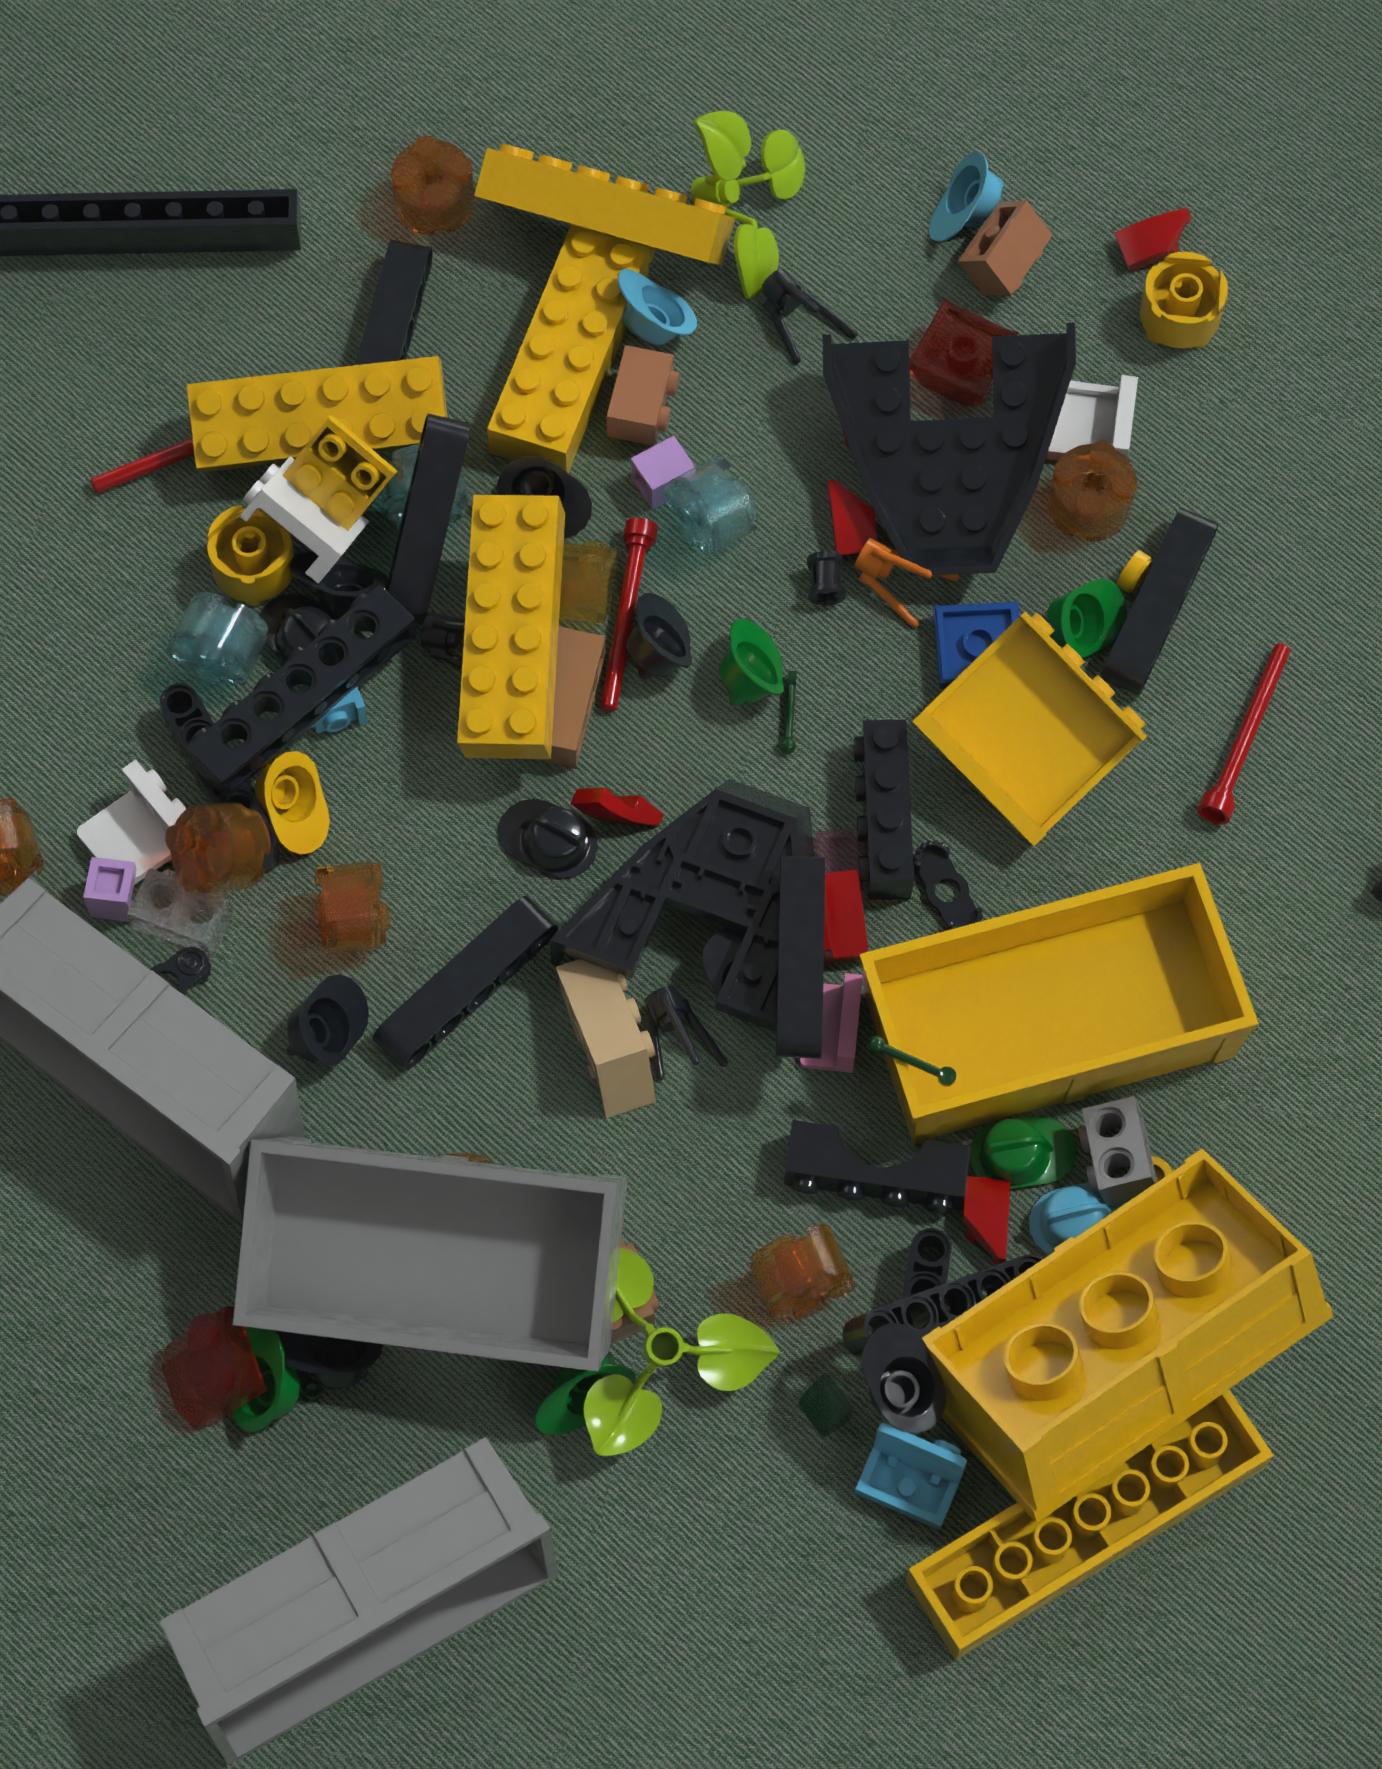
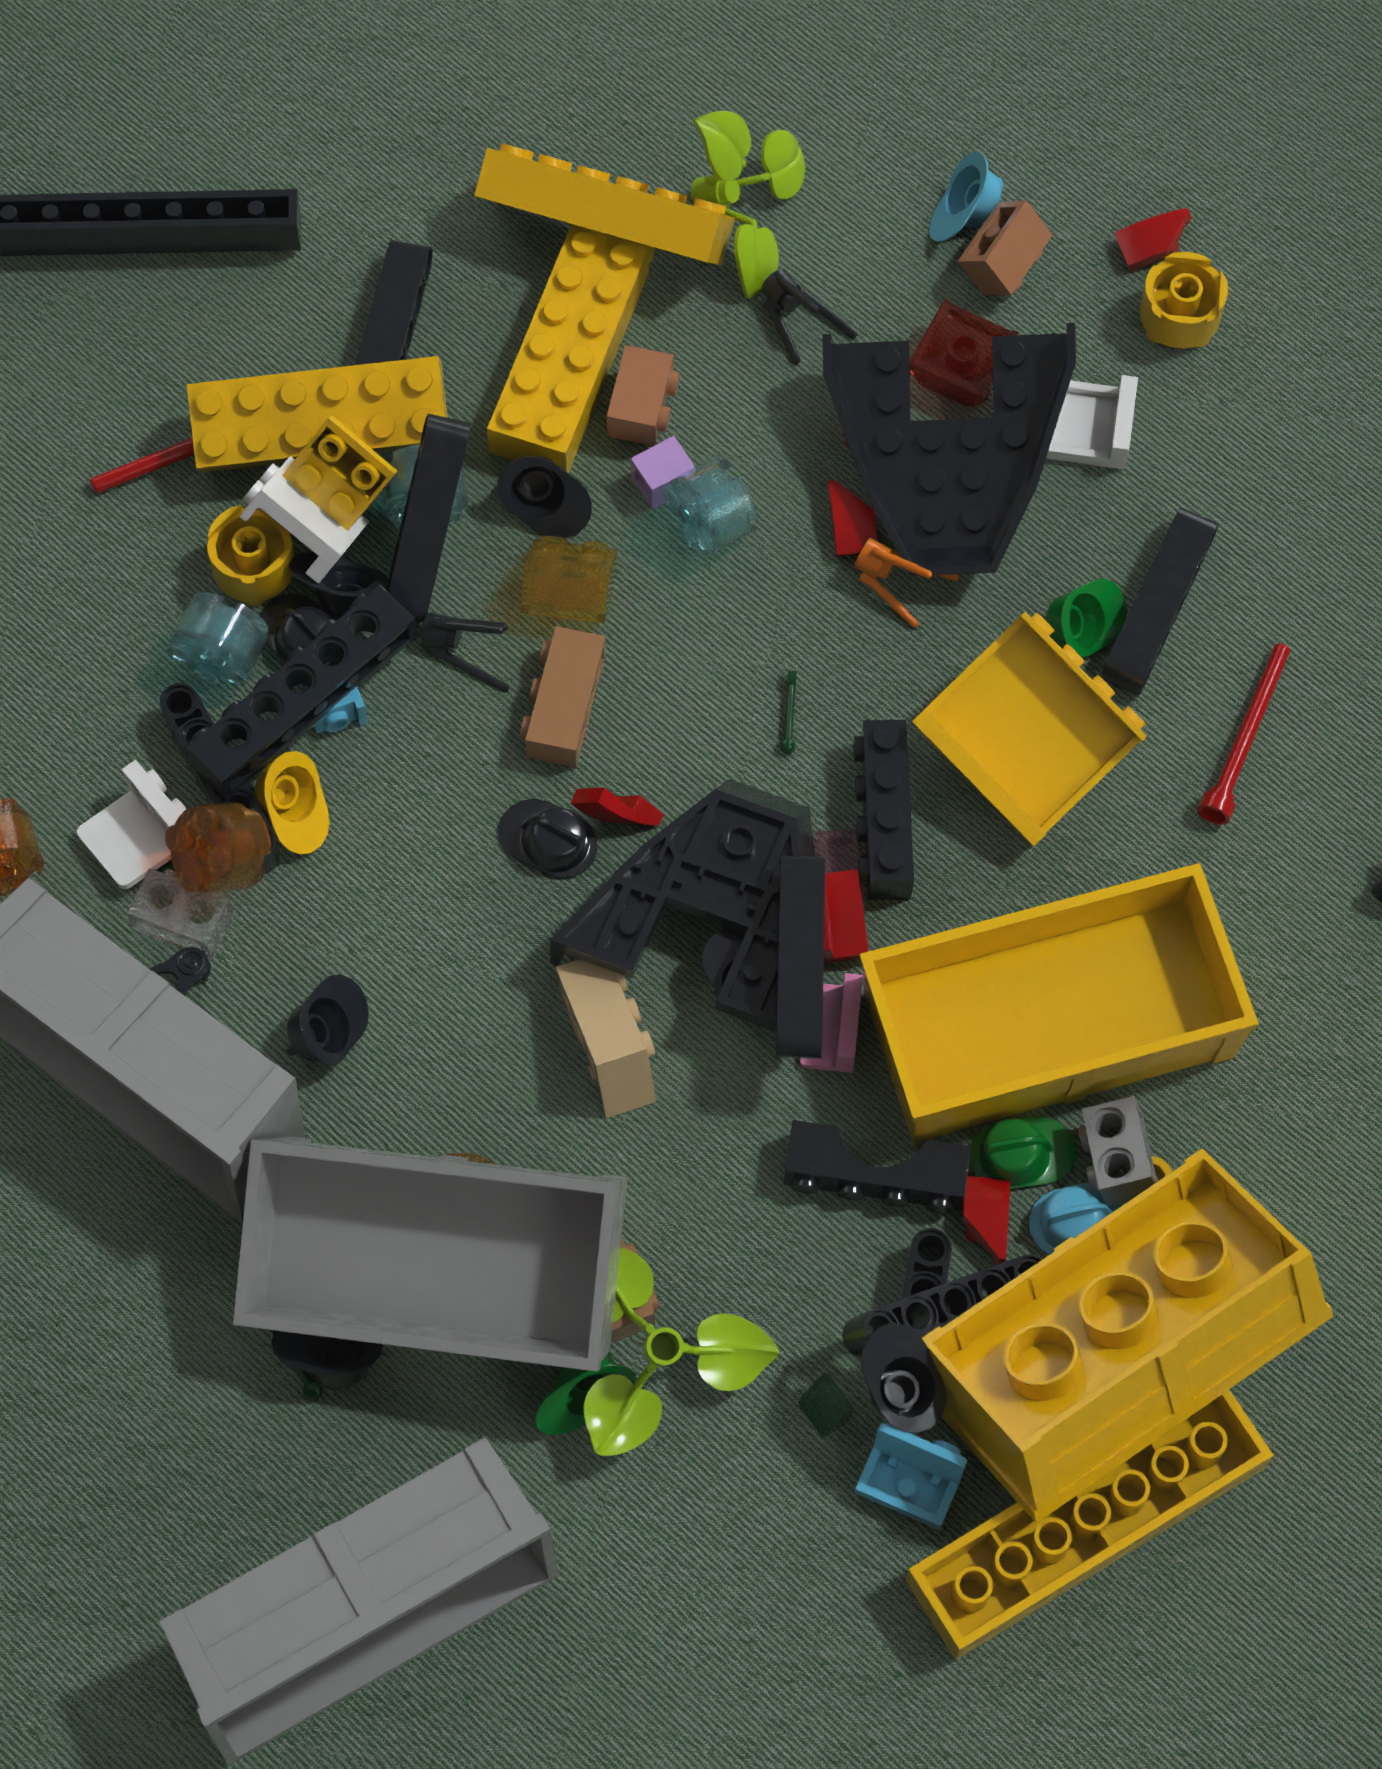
(109, 888): lavender panel -> none
(211, 1369): clear red slope -> none
(280, 1381): green piece -> none
(350, 907): clear orange brick -> none
(432, 186): clear orange brick -> none
(465, 983): black beam -> none
(511, 627): yellow brick -> none
(639, 536): red piece -> none
(653, 310): medium azure piece -> none
(658, 638): black piece -> none
(670, 1014): black plant -> none
(751, 664): green piece -> none
(801, 1272): clear orange brick -> none
(826, 578): black bush -> none
(935, 866): black piece -> none
(945, 1075): dark green hinge -> none
(966, 632): blue plate -> none
(1092, 491): clear orange brick -> none
(1134, 572): yellow tile -> none

